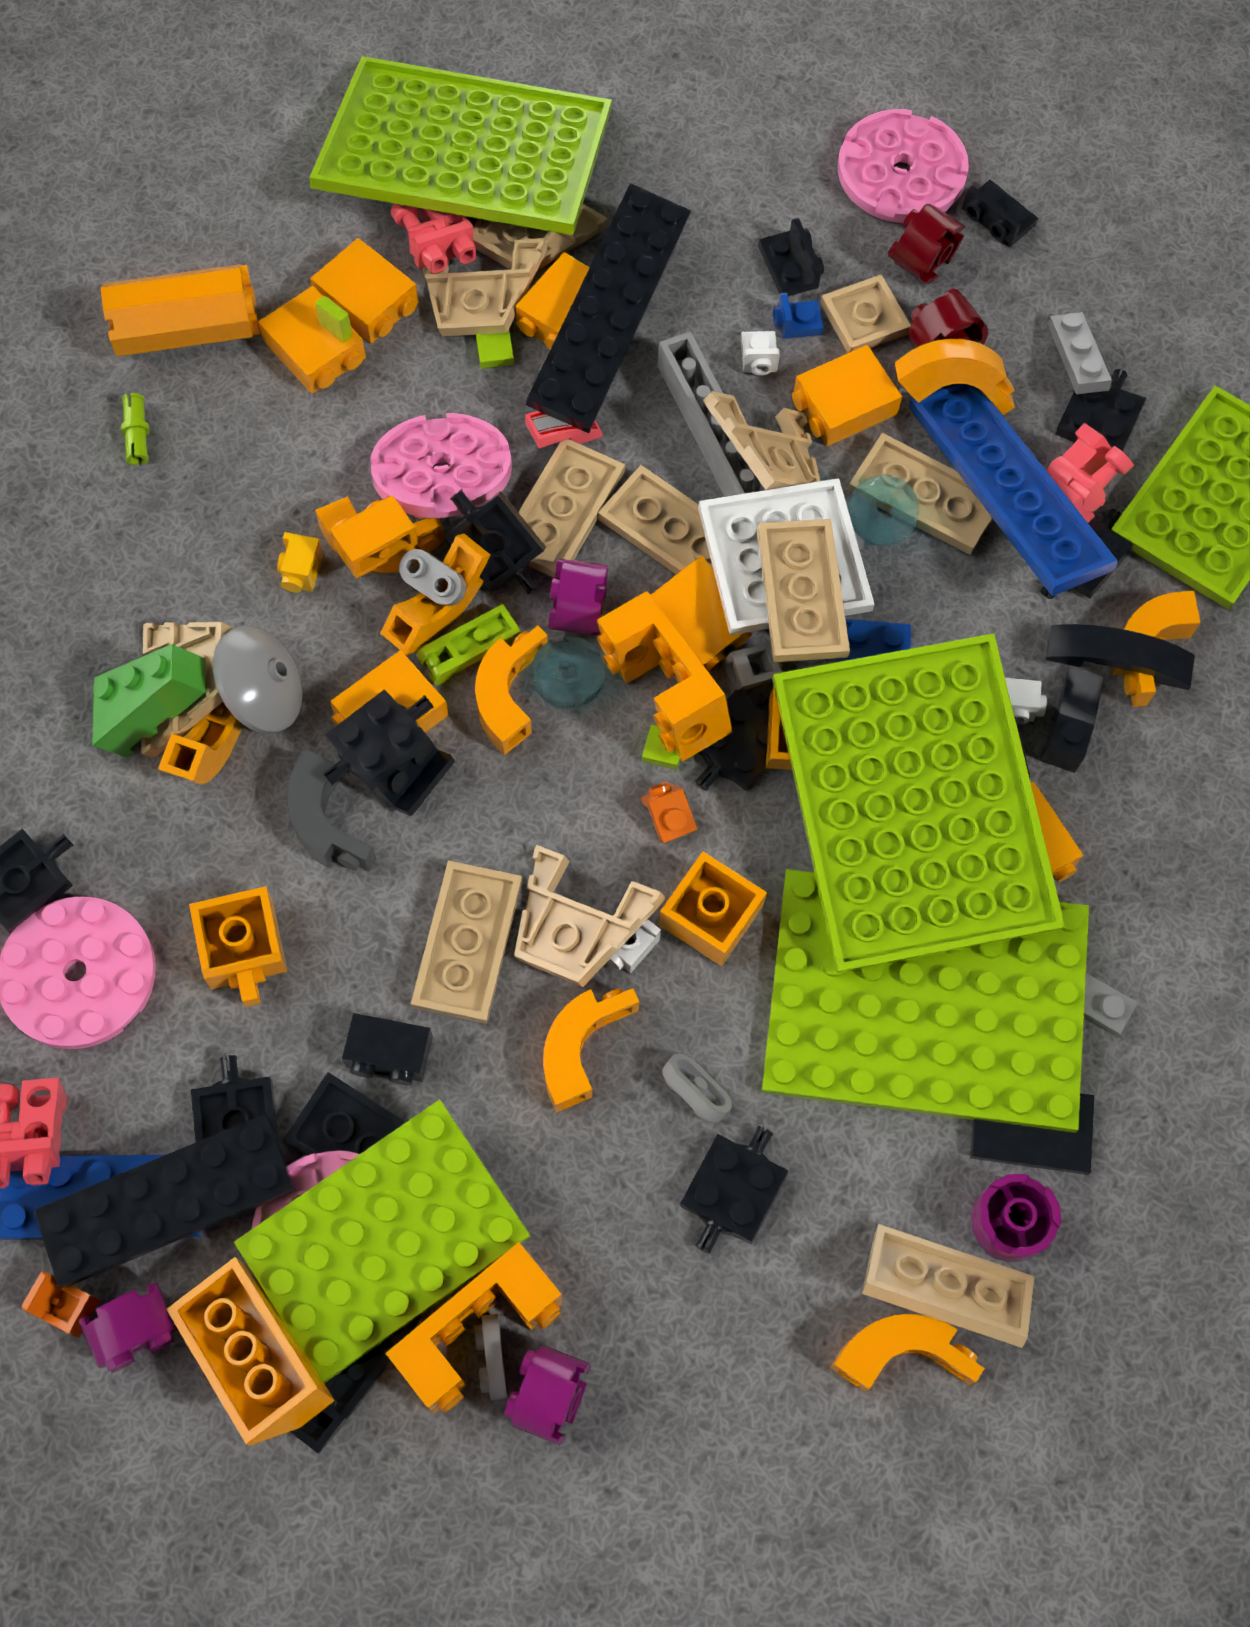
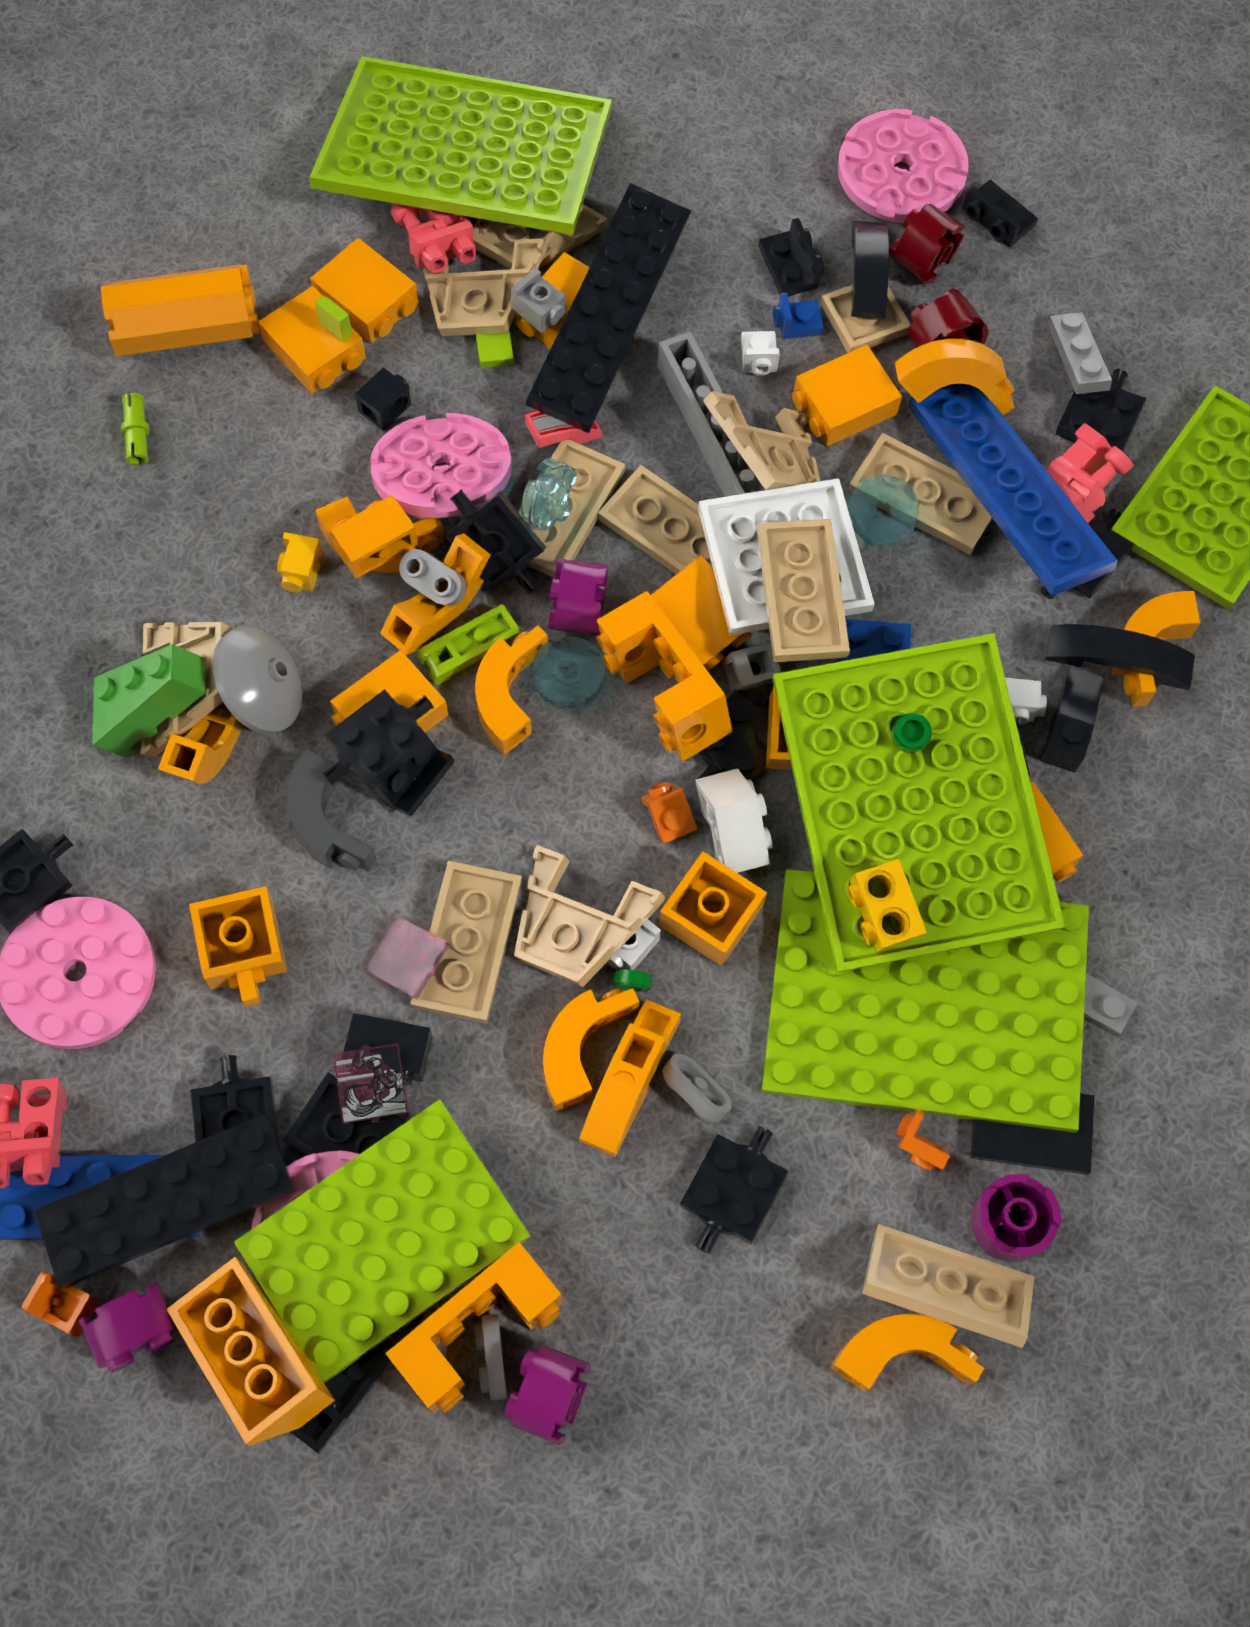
(370, 1083): none -> piece
(383, 398): none -> black brick
(407, 957): none -> clear pink piece
(538, 301): none -> light grey brick
(547, 497): none -> clear light blue plate
(629, 1077): none -> light orange slope
(634, 979): none -> green tile
(656, 754): lime tile -> none
(735, 820): none -> white brick
(870, 269): none -> black slope
(897, 904): none -> yellow brick
(911, 732): none -> green tile
(923, 1151): none -> orange bracket

